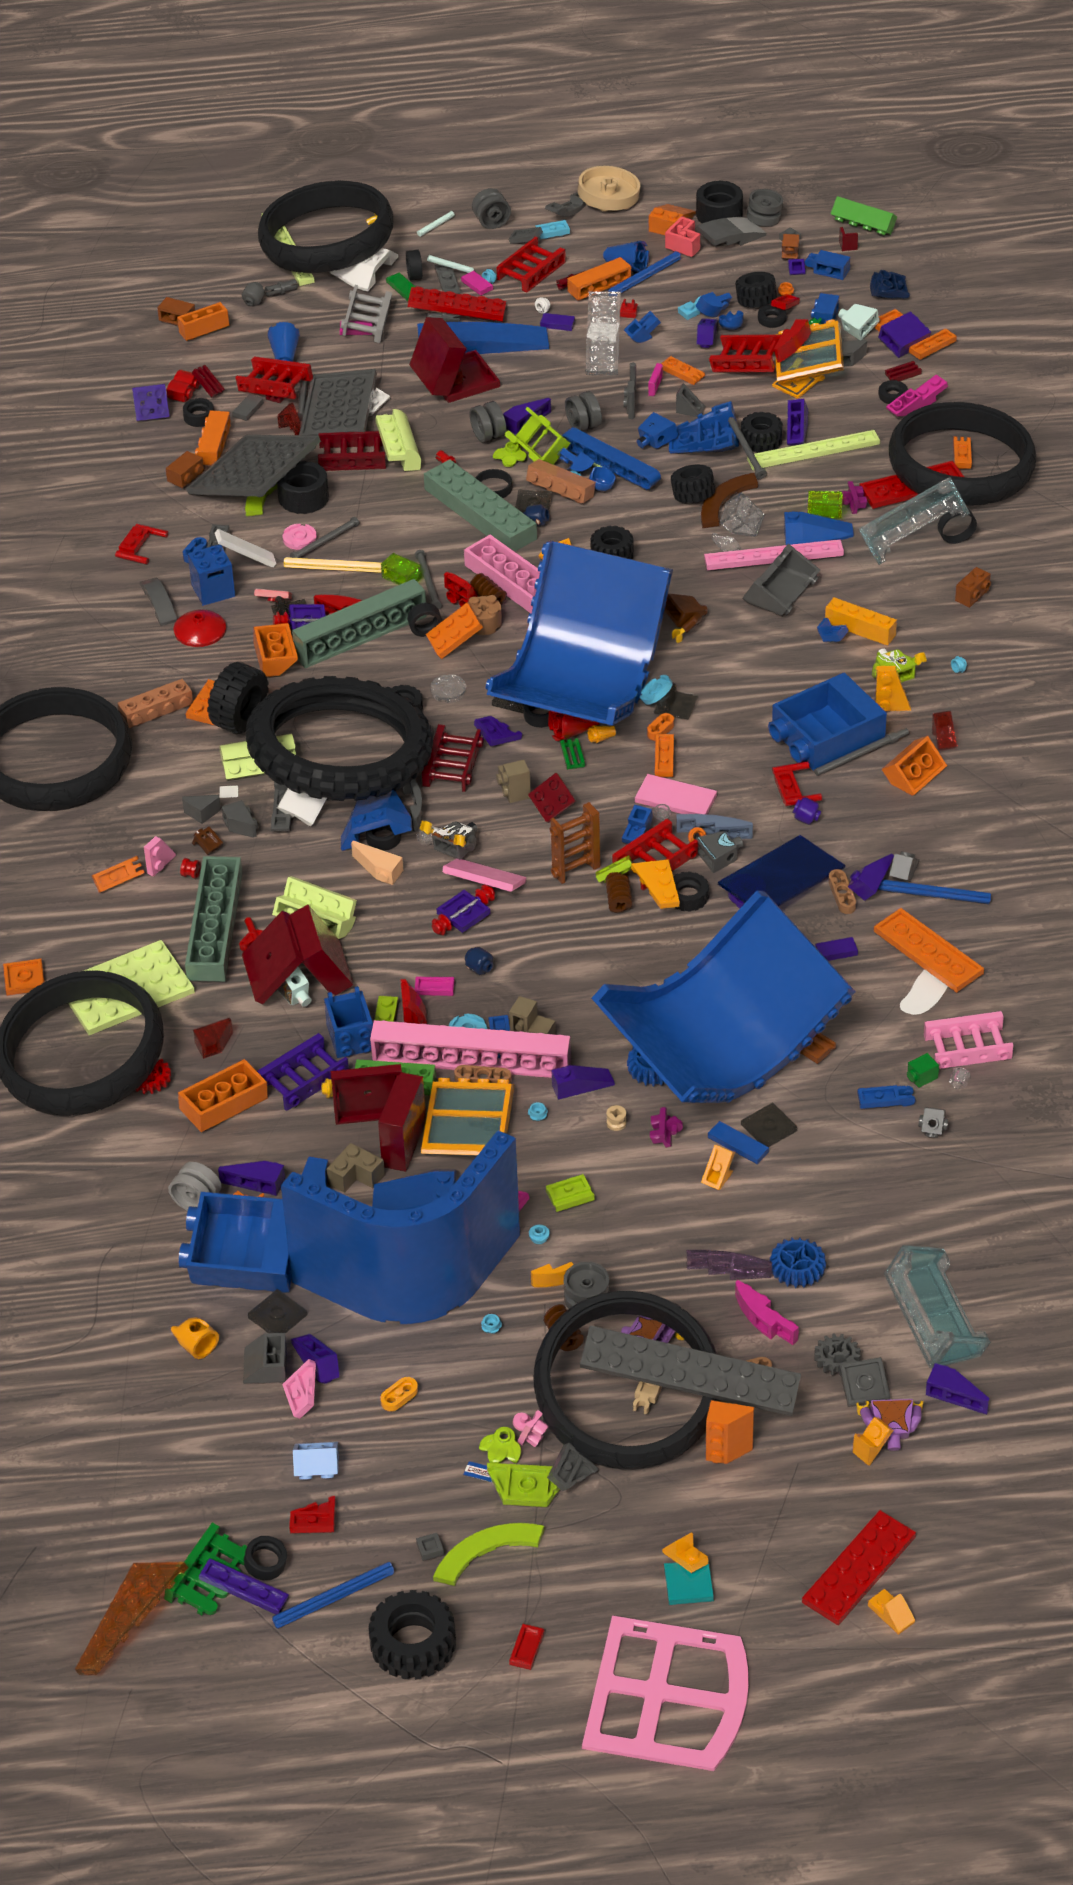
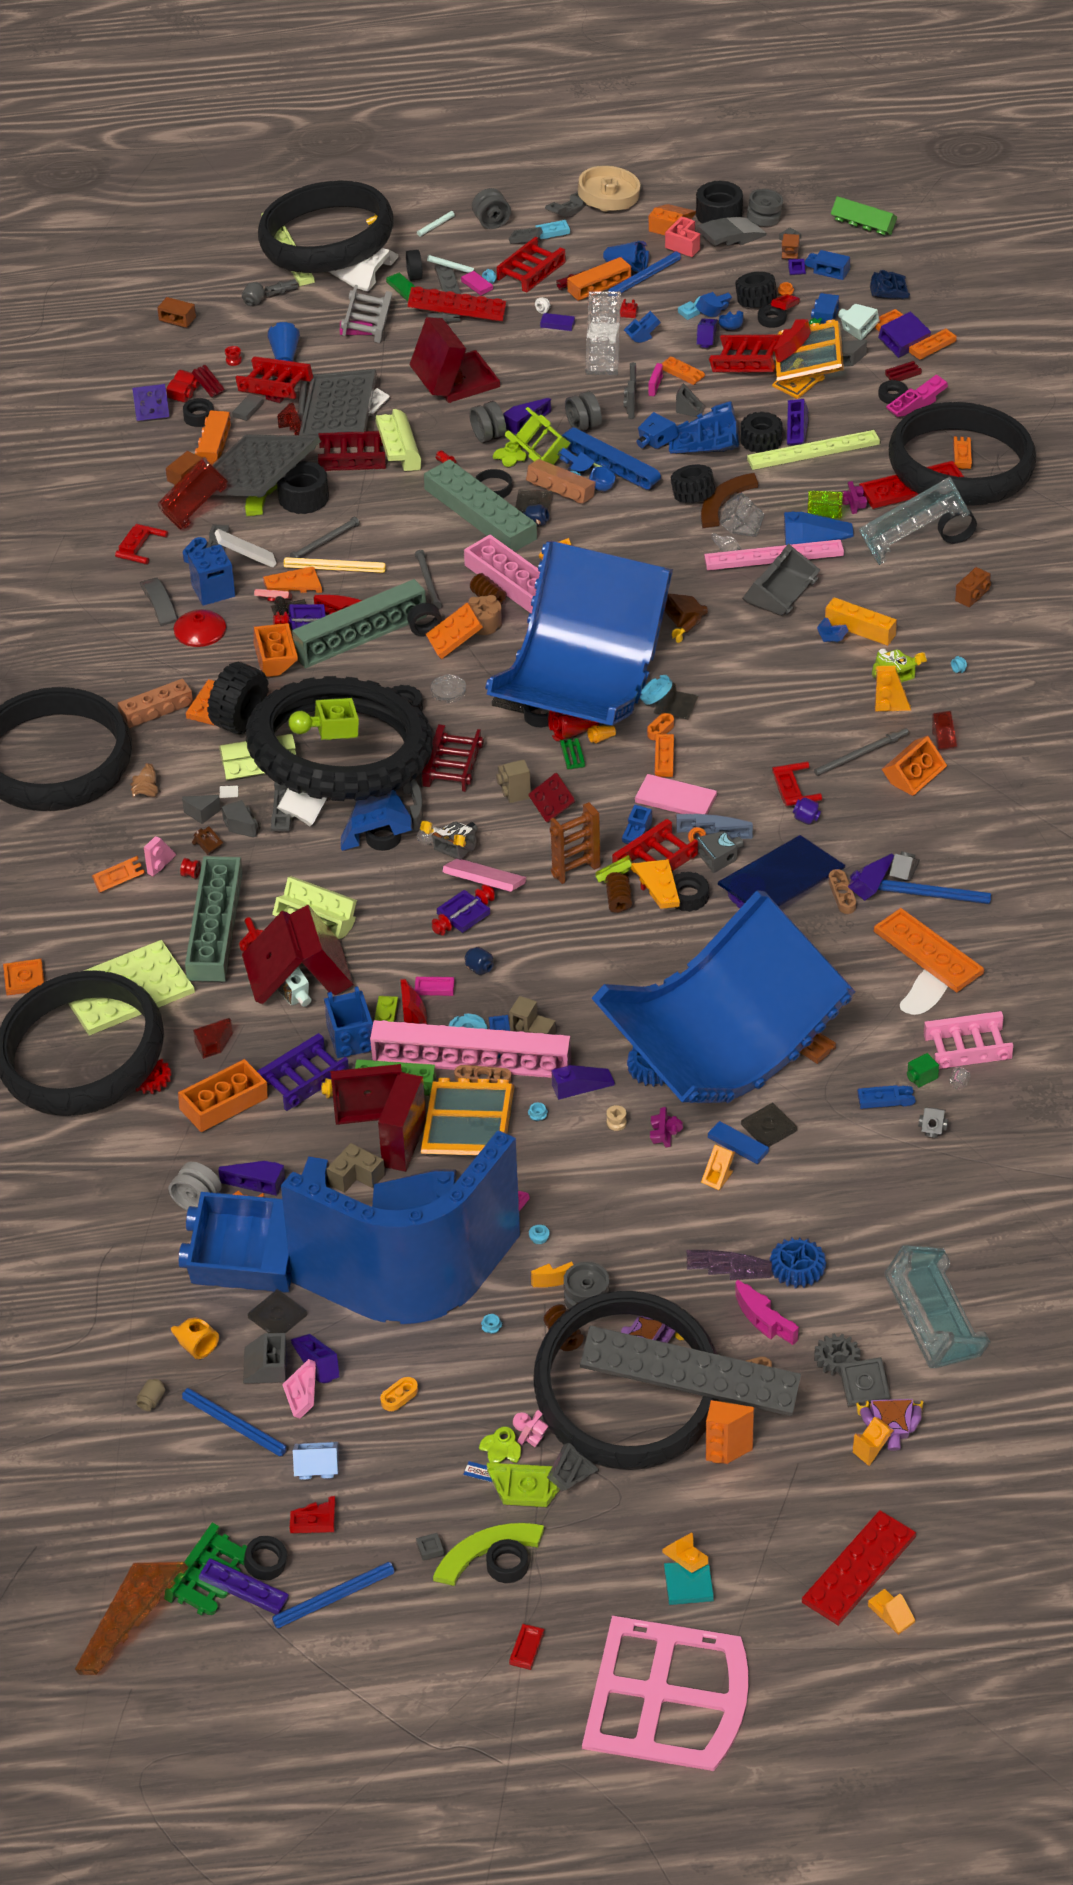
(145, 782): none -> medium nougat hair
(150, 1394): none -> dark tan brick
(191, 493): none -> clear red windscreen
(203, 321): orange brick -> none
(233, 355): none -> red wheel
(234, 1422): none -> blue axle
(298, 536): bright pink tile -> none
(299, 579): none -> orange wing
(333, 718): none -> lime brick
(378, 863): light nougat slope -> none
(400, 569): clear neon green brick -> none
(417, 1658): black tyre -> none
(458, 589): red slope -> none
(495, 731): dark purple wing -> none
(498, 337): blue slope -> none
(504, 1547): none -> black tyre
(570, 1192): lime plate -> none
(613, 541): black tyre -> none
(644, 1394): tan plate -> none
(662, 812): clear plate -> none
(759, 472): dark grey bar -> none
(827, 721): blue brick -> none
(838, 948): dark purple tile -> none
(848, 241): dark red panel -> none
(954, 1388): dark purple slope -> none

